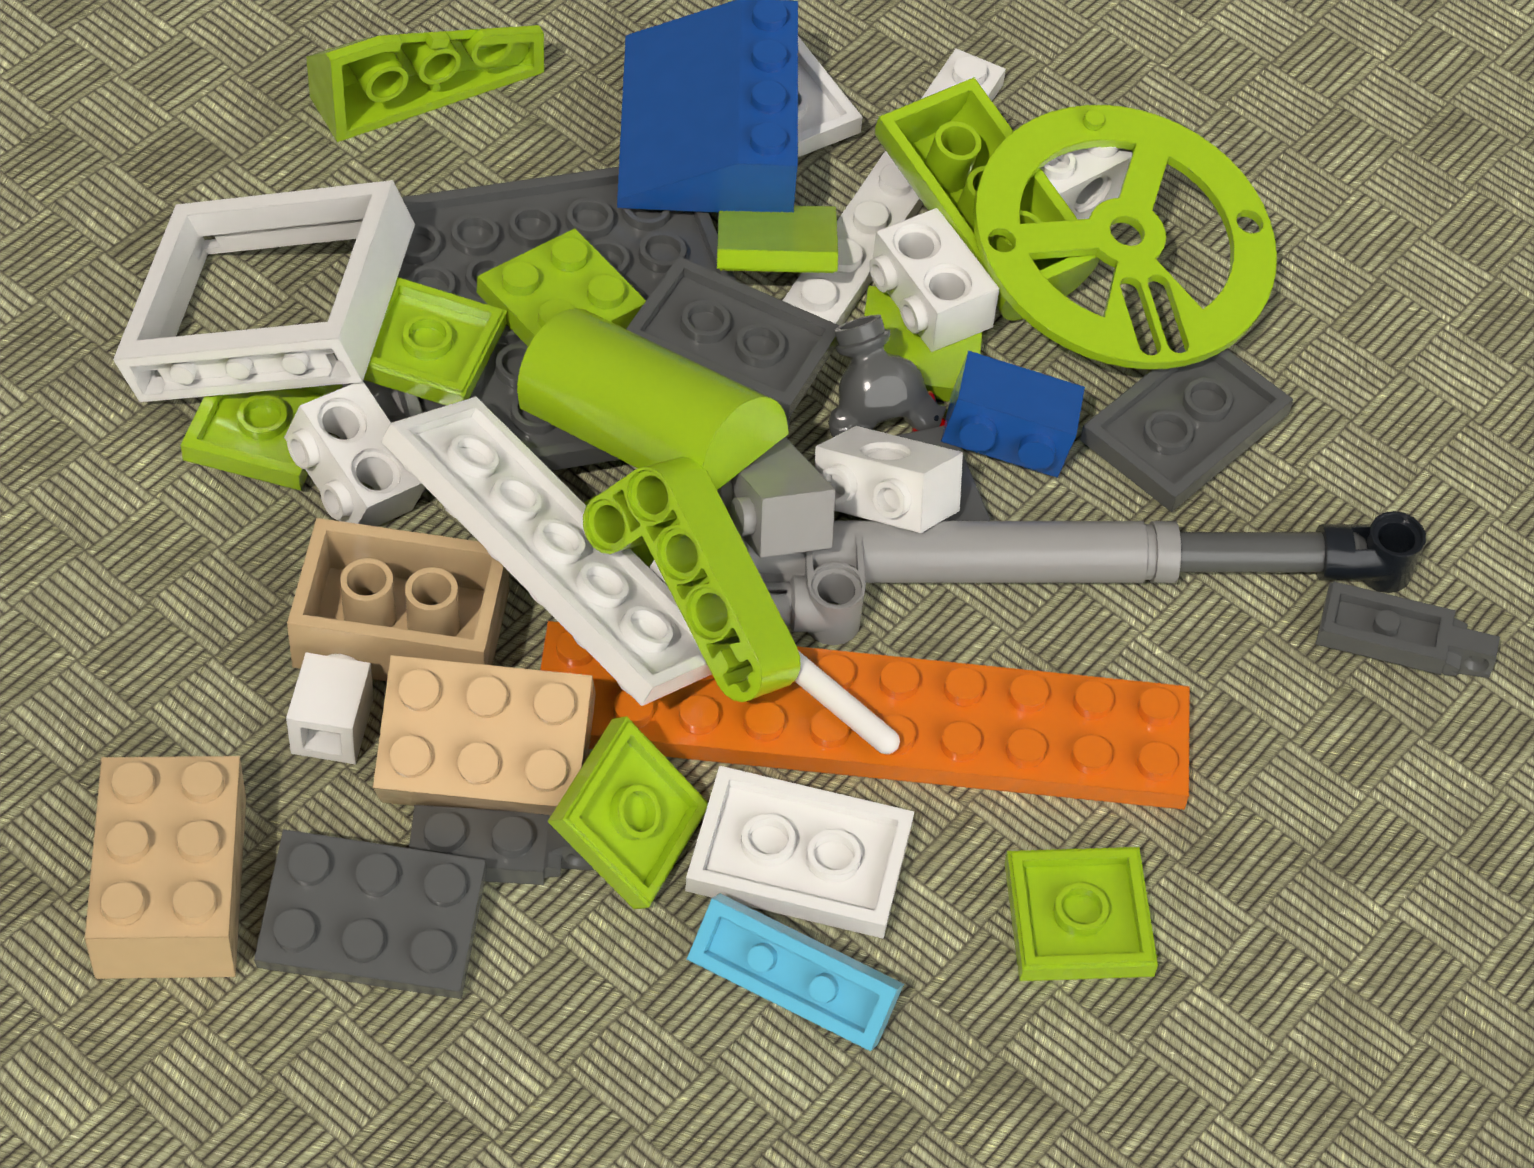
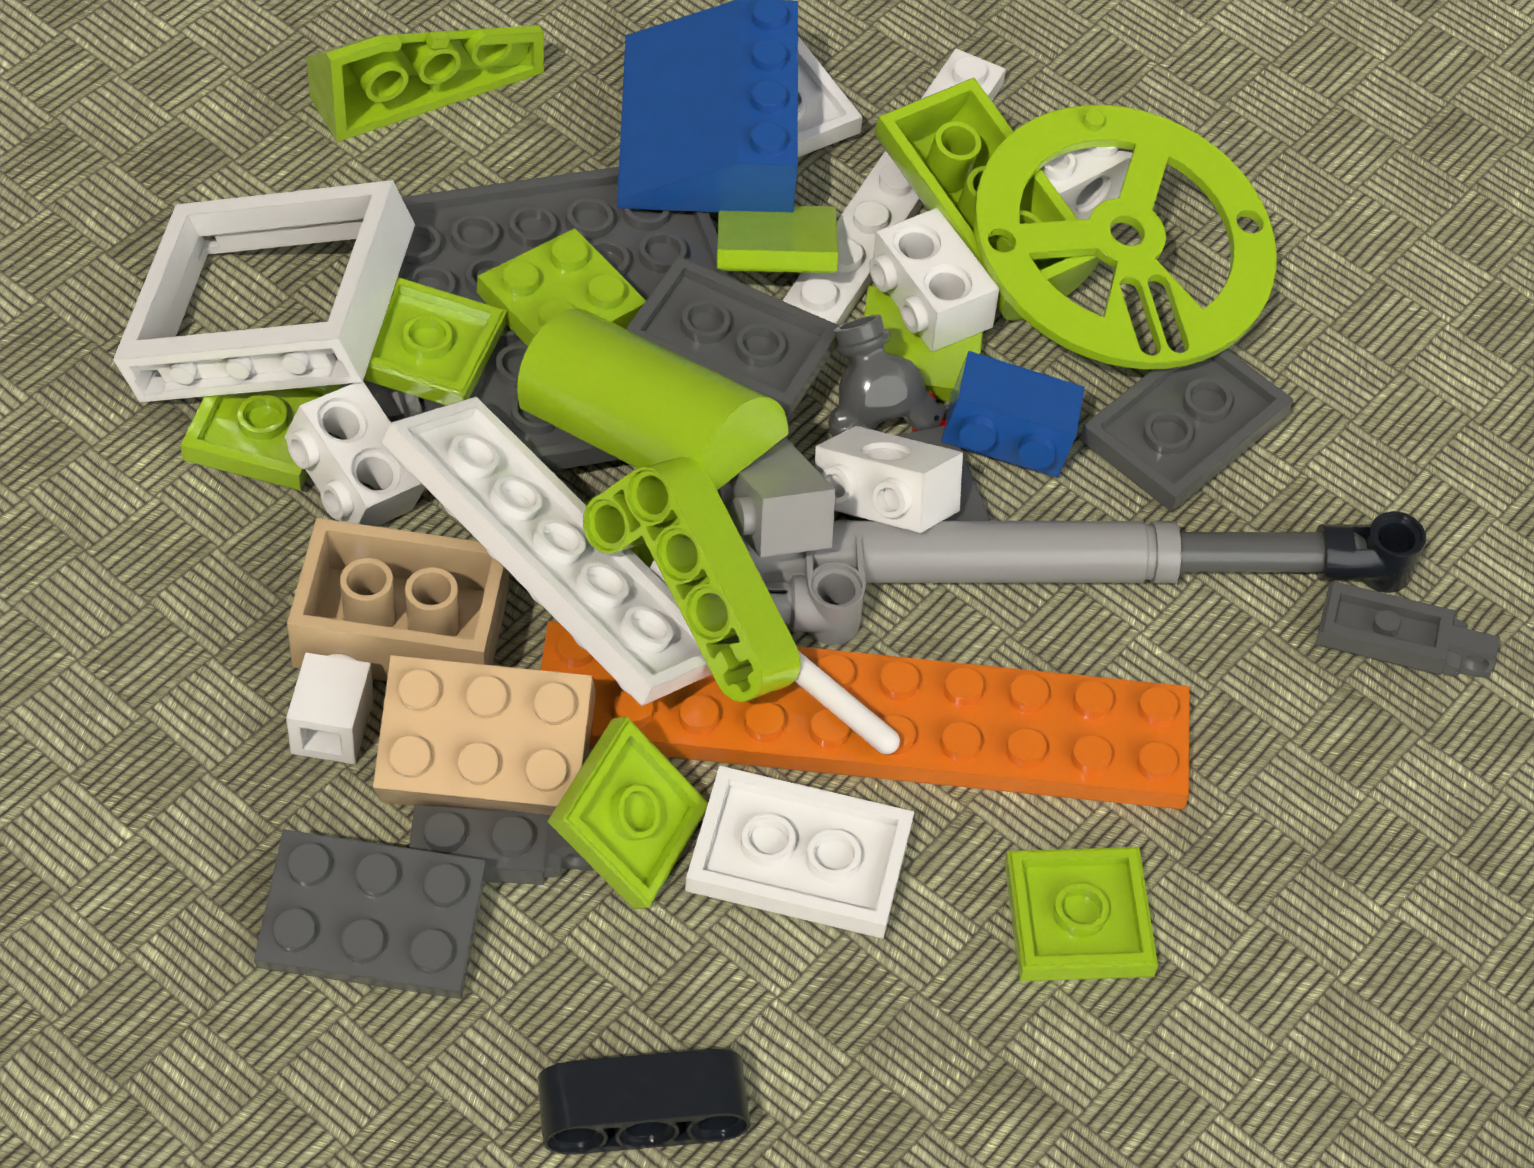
(166, 867): tan brick -> none
(643, 1101): none -> black beam
(795, 971): medium azure plate -> none

